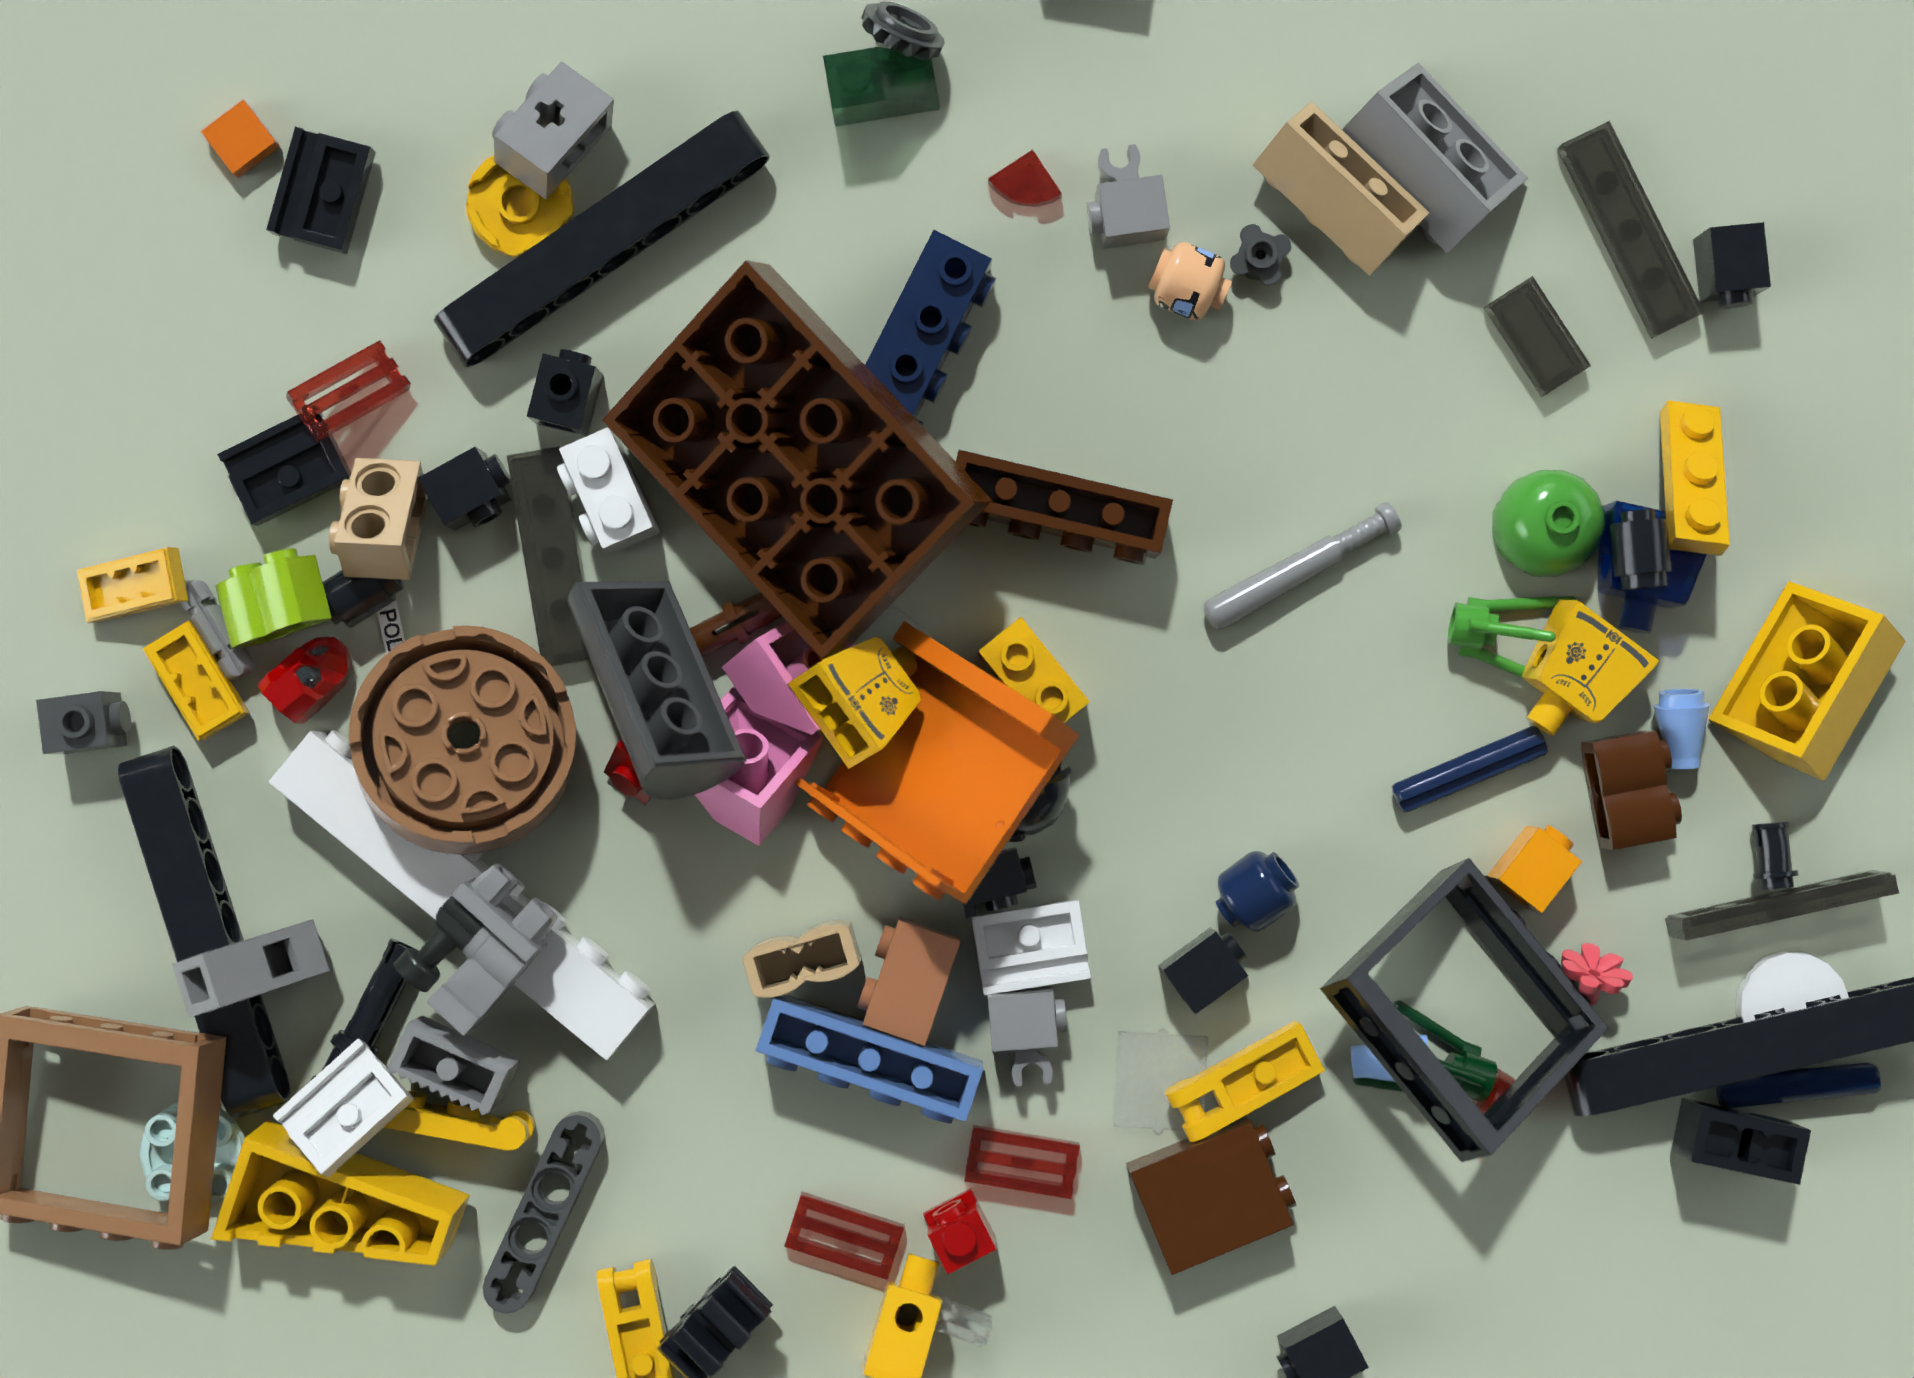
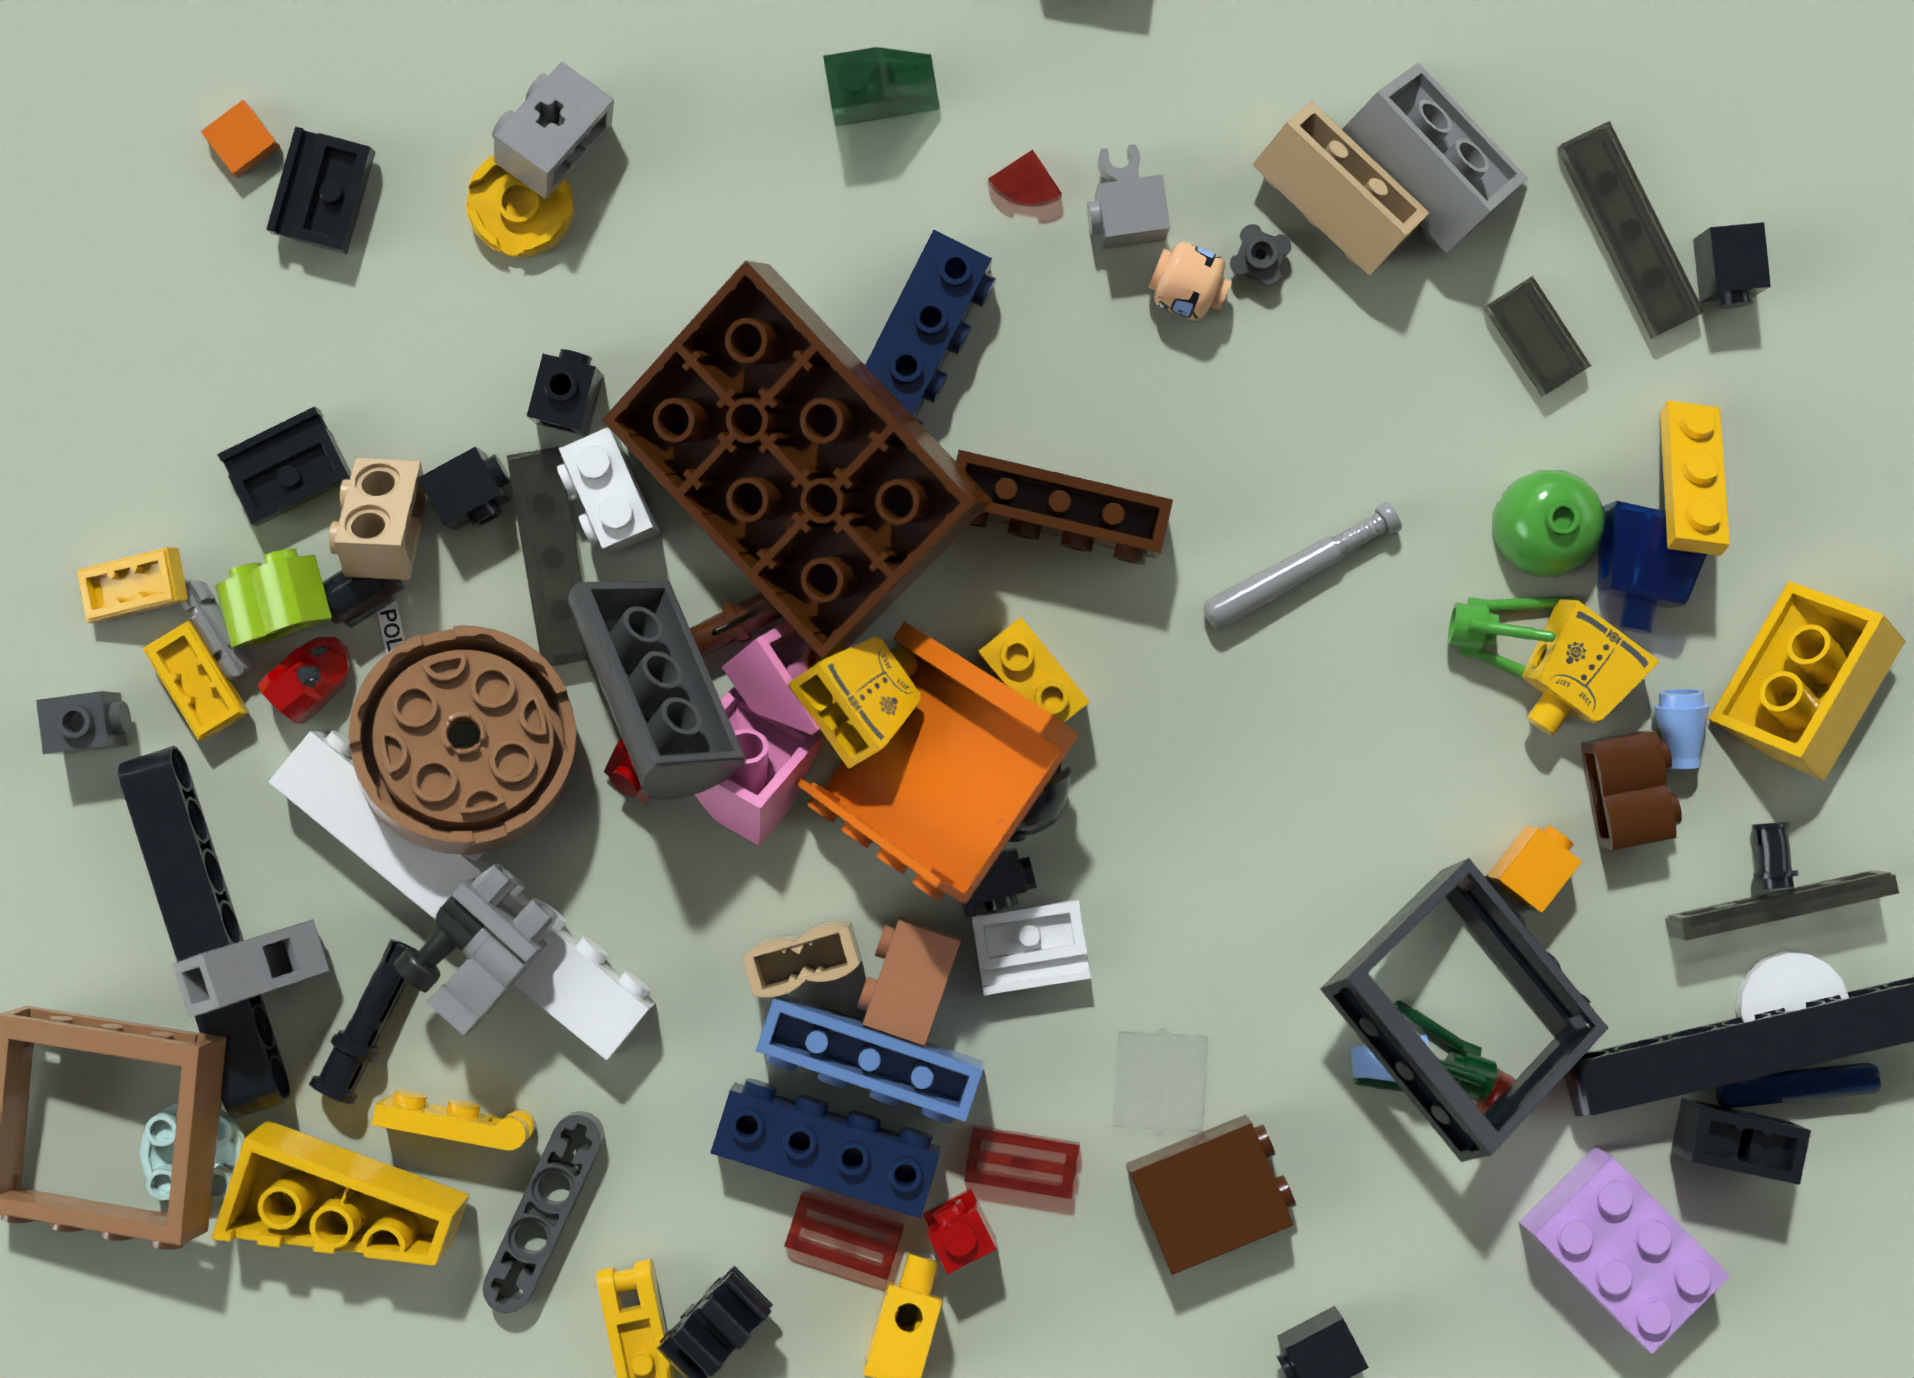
(343, 1107): white plate -> none
(386, 368): clear red tile -> none
(453, 1064): light grey brick -> none
(601, 239): black beam -> none
(827, 1148): none -> dark blue brick
(902, 30): dark grey gear -> none
(964, 1322): clear tile -> none
(1025, 1022): light grey brick -> none
(1205, 968): black brick -> none
(1246, 1080): yellow plate -> none
(1256, 891): dark blue head -> none
(1469, 769): dark blue axle -> none
(1595, 972): coral plant -> none
(1624, 1249): none -> lavender brick
(1641, 550): black brick -> none

